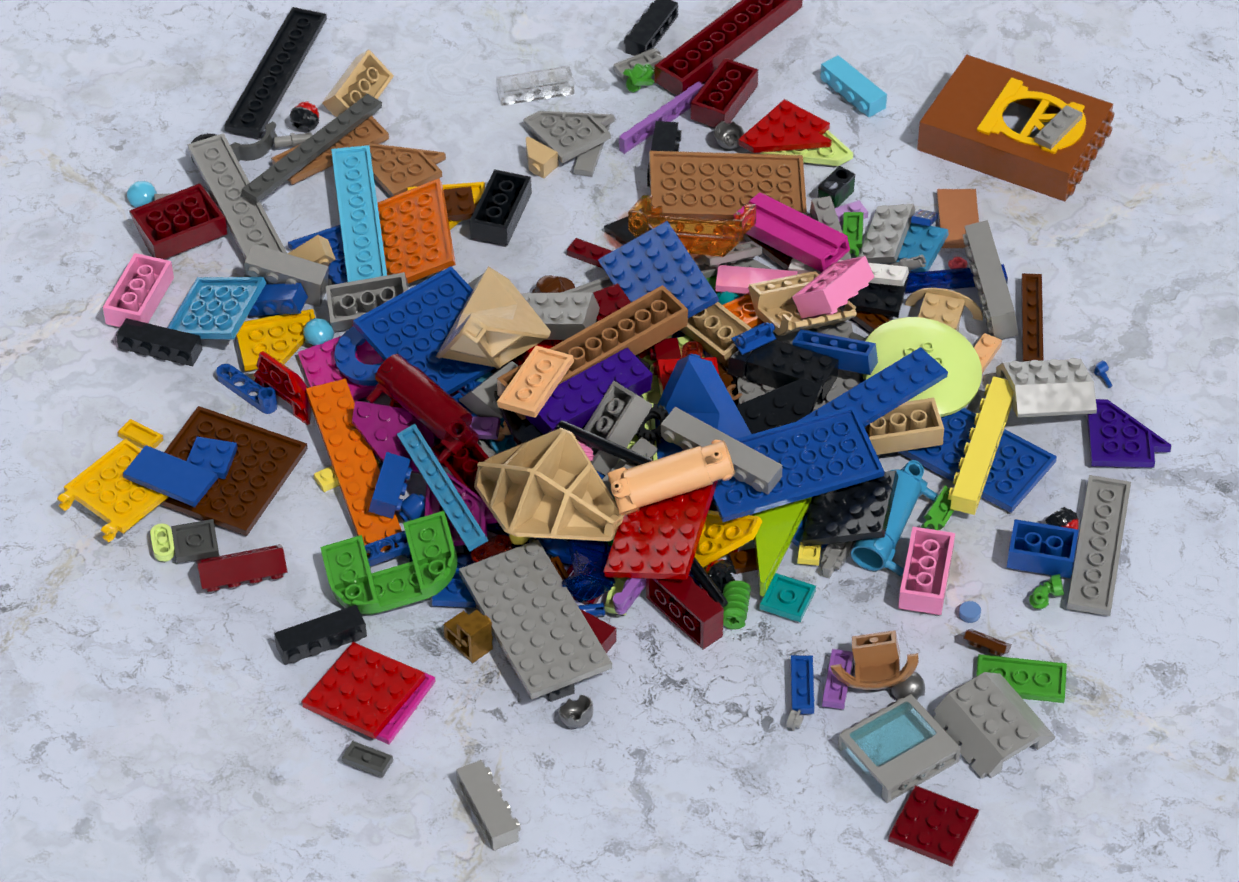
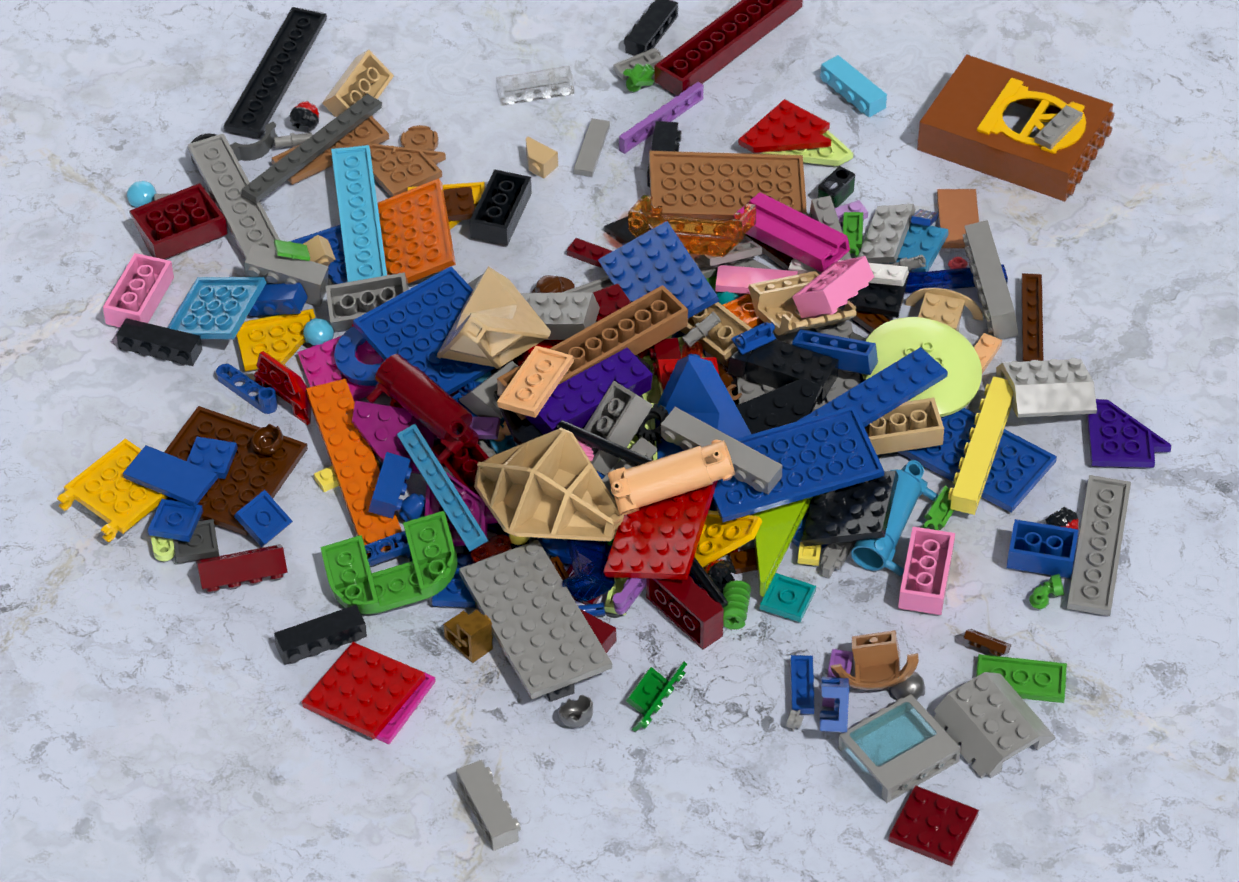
(140, 434): yellow tile -> none
(175, 520): none -> blue plate
(263, 518): none -> blue plate
(268, 440): none -> reddish brown hair
(291, 250): none -> bright green piece
(367, 759): dark grey plate -> none
(420, 138): none -> medium nougat tile
(569, 131): light grey wing -> none
(650, 691): none -> green bracket
(701, 329): none -> light grey pin
(724, 93): dark red brick -> none
(728, 134): flat silver hair -> none
(838, 719): none -> panel
(970, 611): medium blue tile -> none
(1100, 370): blue hand -> none

